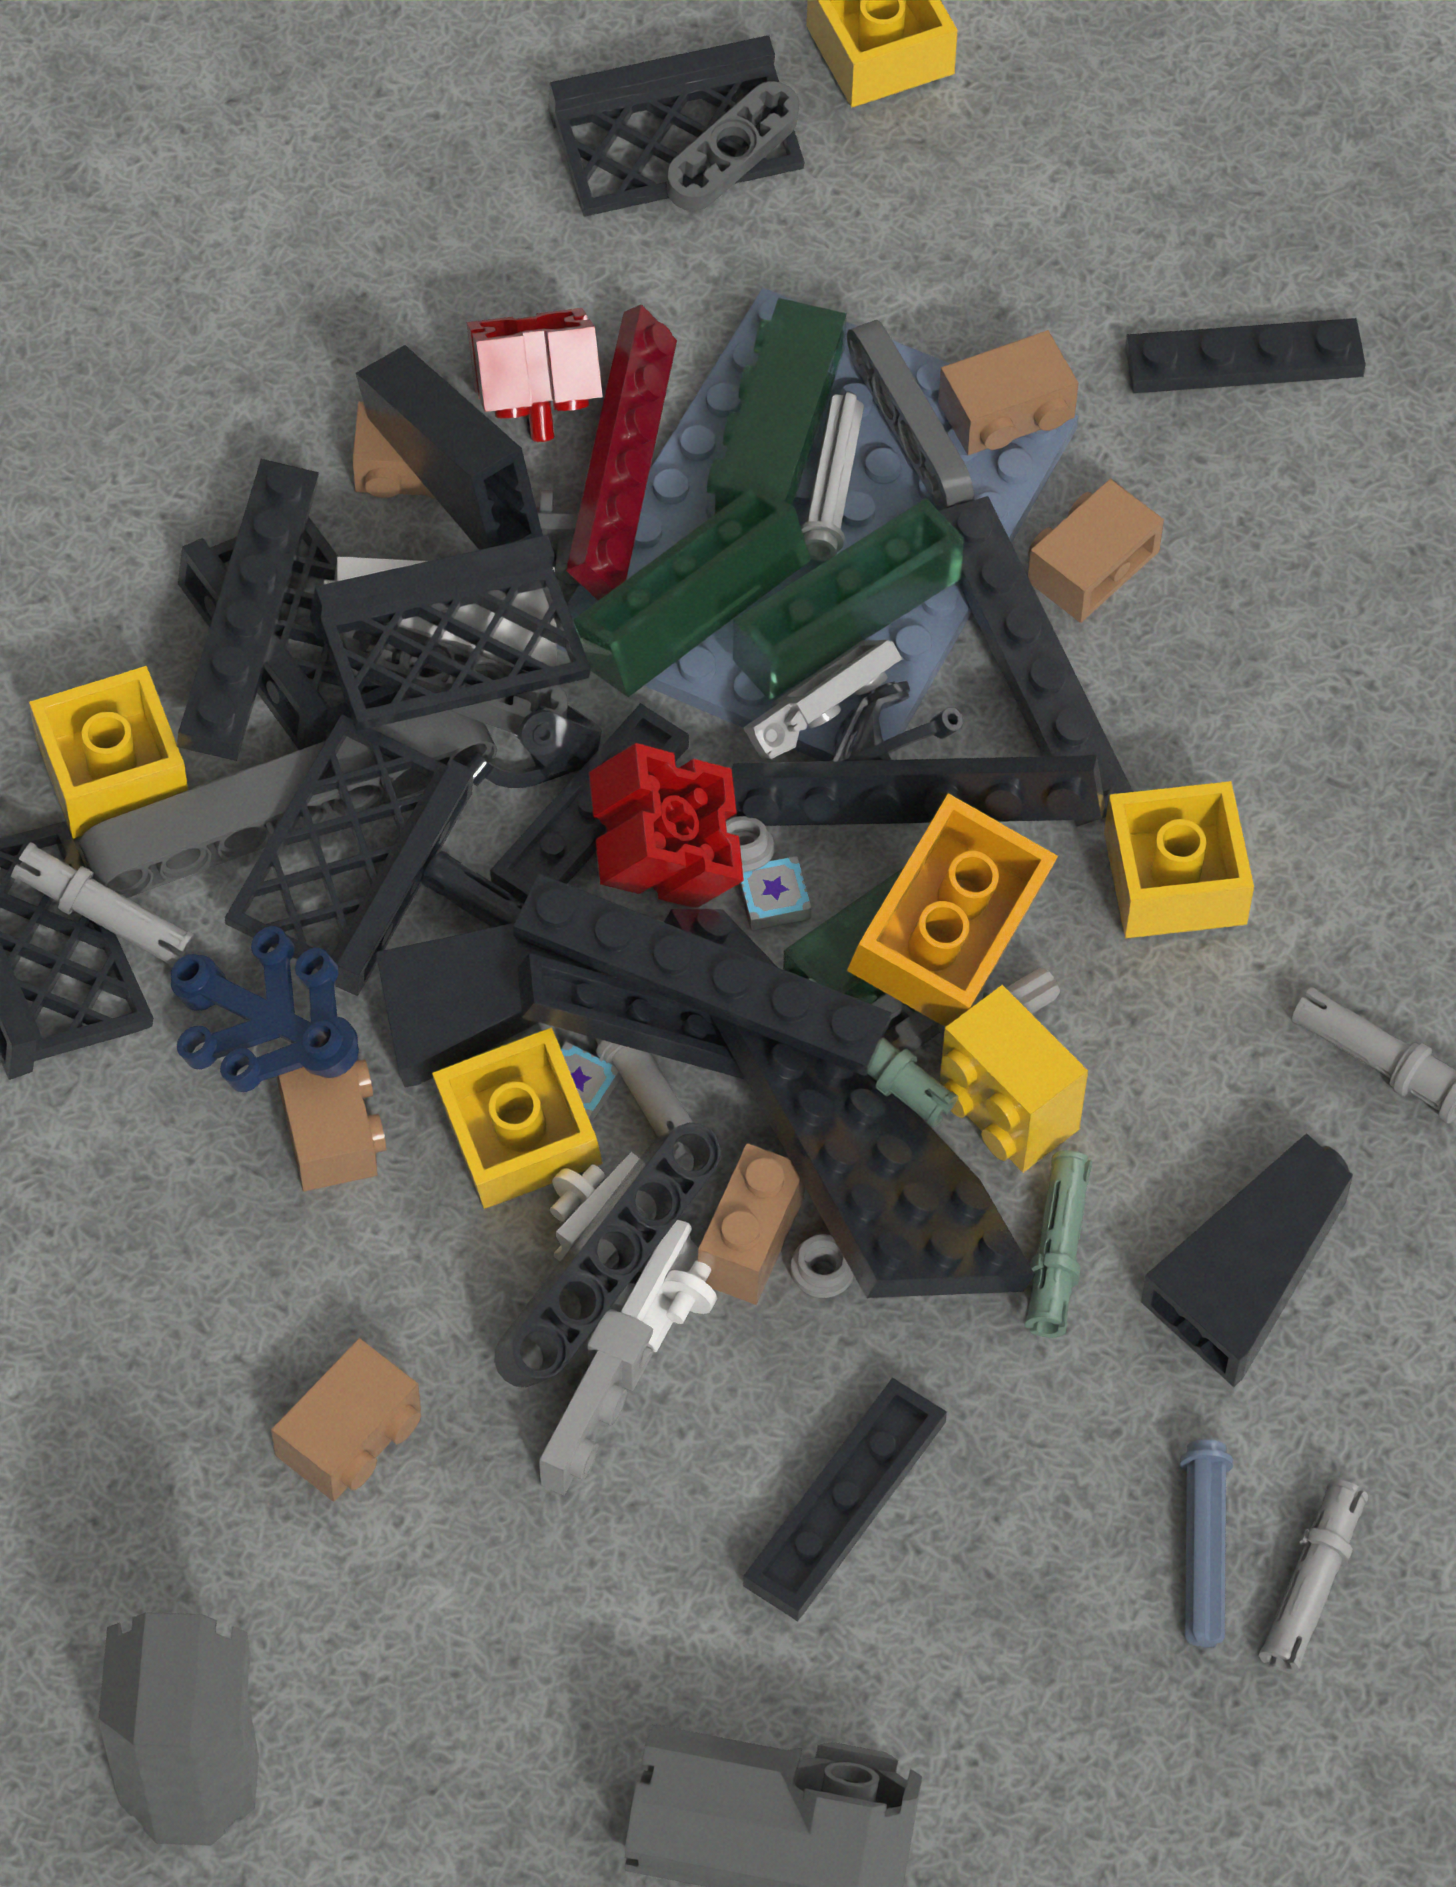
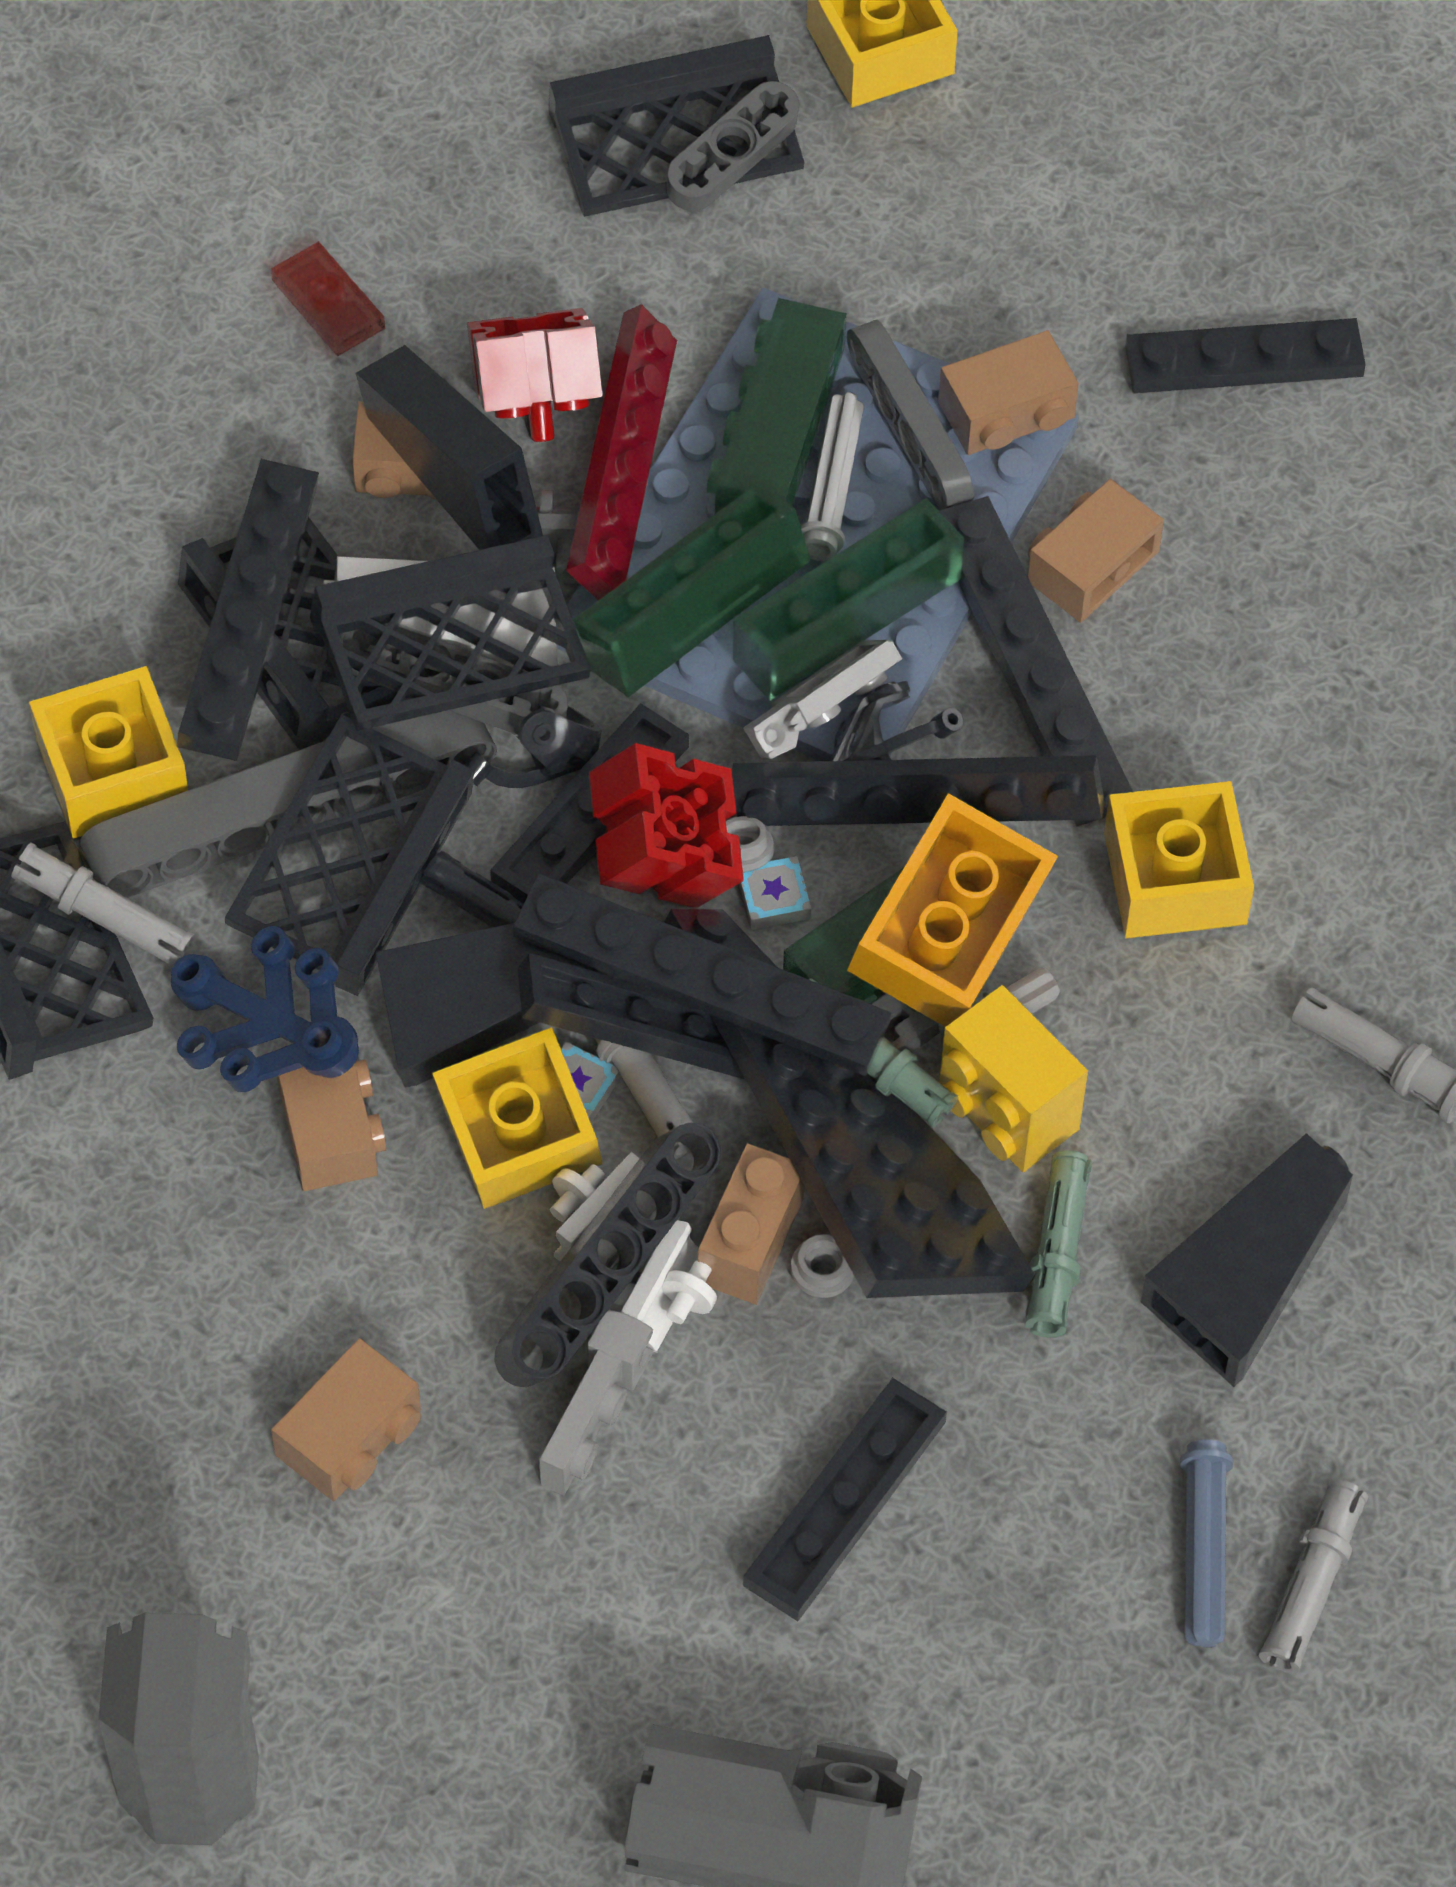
(328, 298): none -> clear red plate

